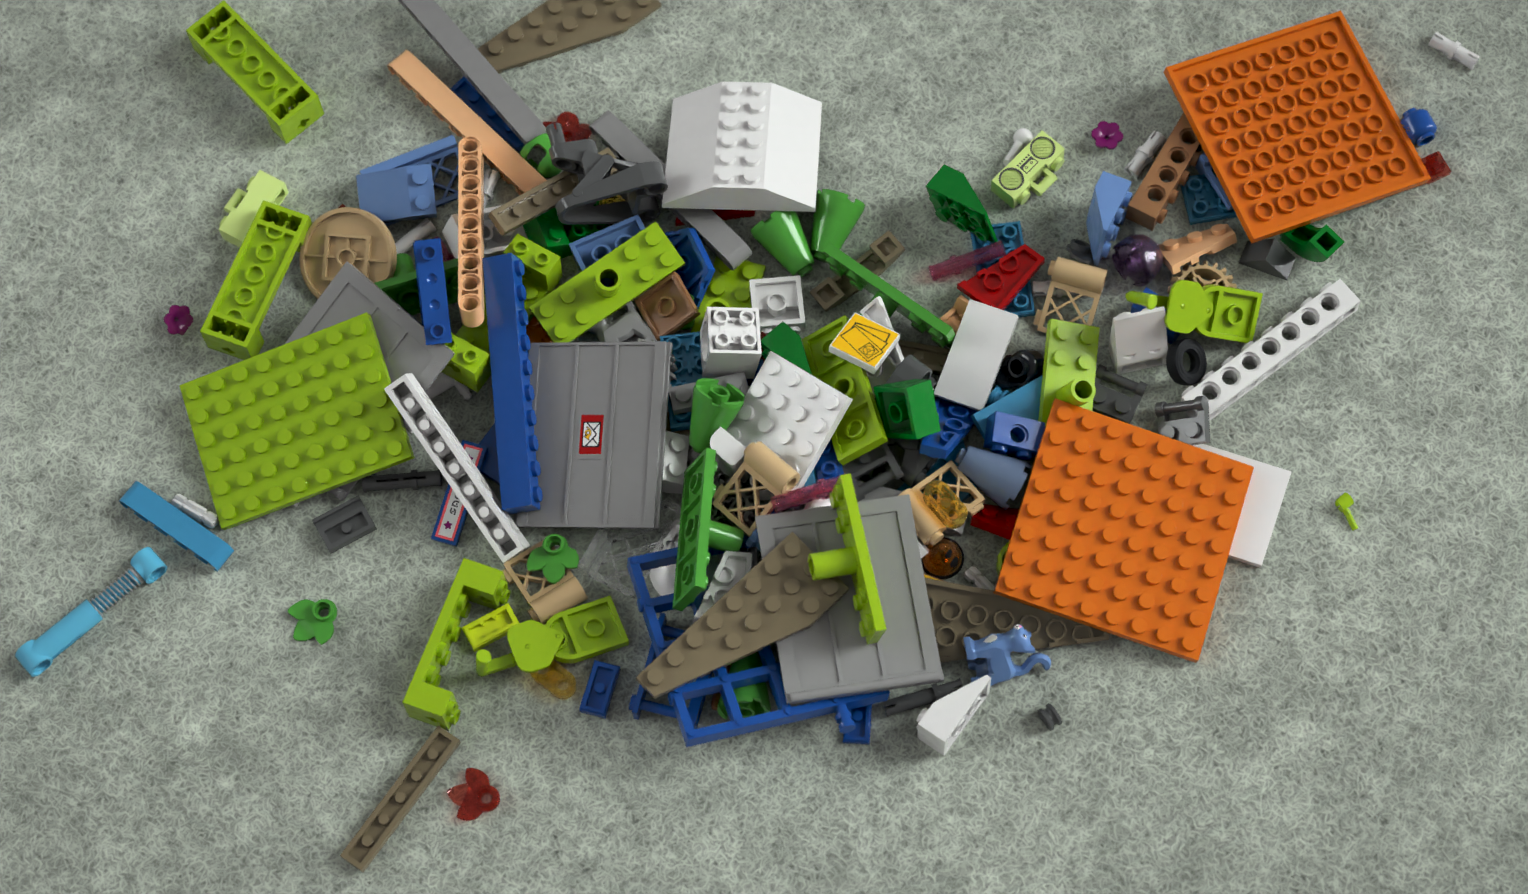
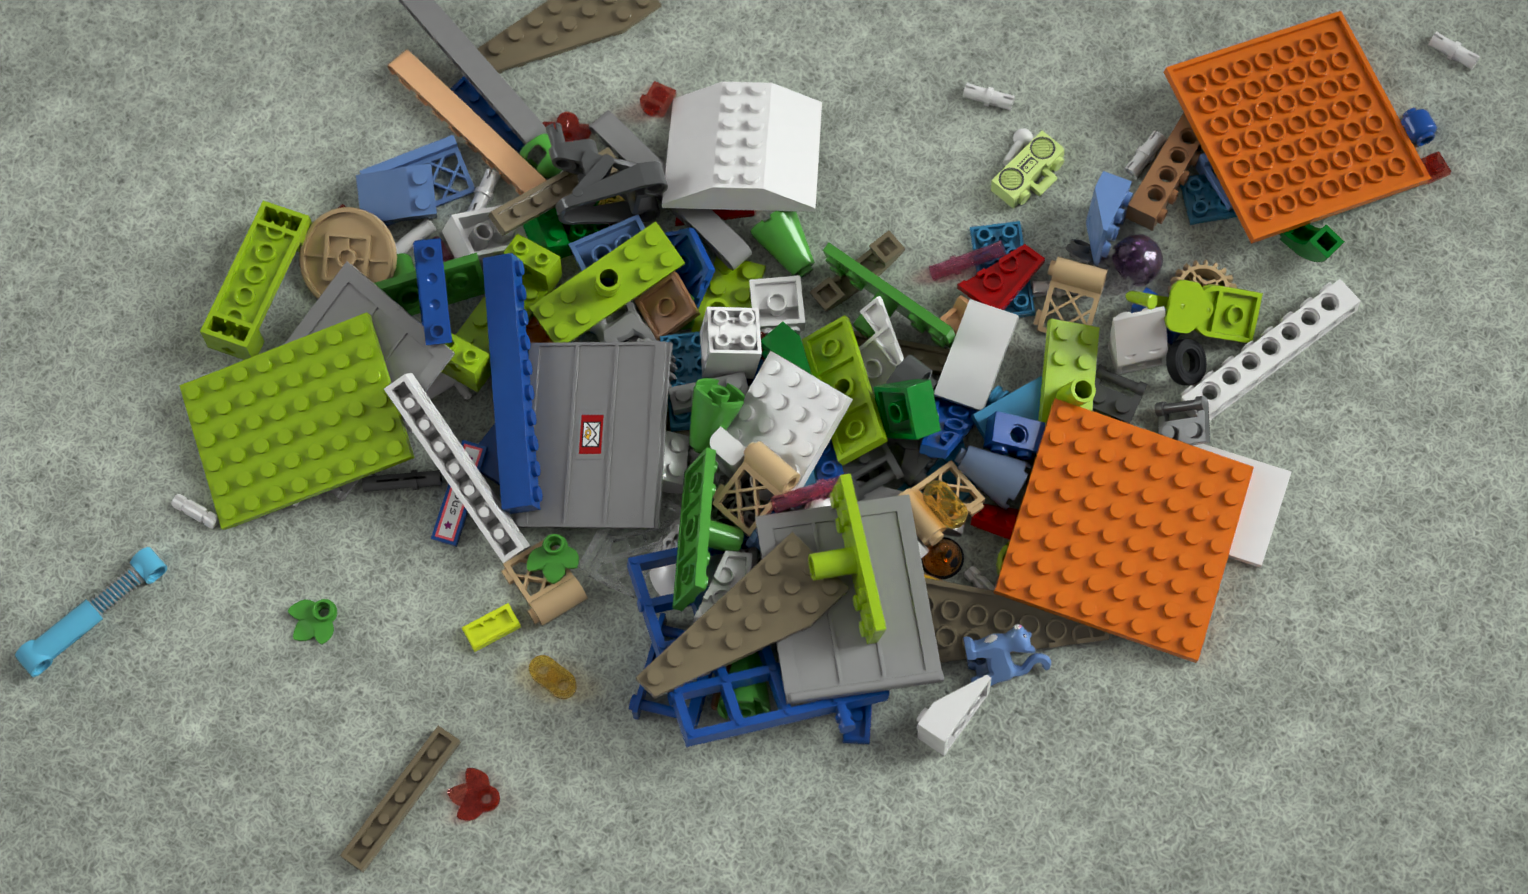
(176, 524): dark azure beam -> none
(178, 319): magenta plant -> none
(256, 70): lime plate -> none
(259, 188): yellowish green piece -> none
(344, 524): dark grey plate -> none
(424, 697): lime plate -> none
(470, 231): light nougat beam -> none
(585, 629): lime plate -> none
(599, 689): blue plate -> none
(657, 99): none -> clear red bracket
(833, 220): bright green cone -> none
(864, 342): yellow tile -> none
(920, 698): dark grey pin -> none
(958, 203): green slope -> none
(988, 96): none -> white pin
(1020, 369): black head -> none
(1049, 716): dark grey bush -> none
(1109, 131): magenta plant -> none
(1190, 247): light nougat wing -> none
(1268, 257): dark grey slope -> none
(1345, 502): lime hand -> none

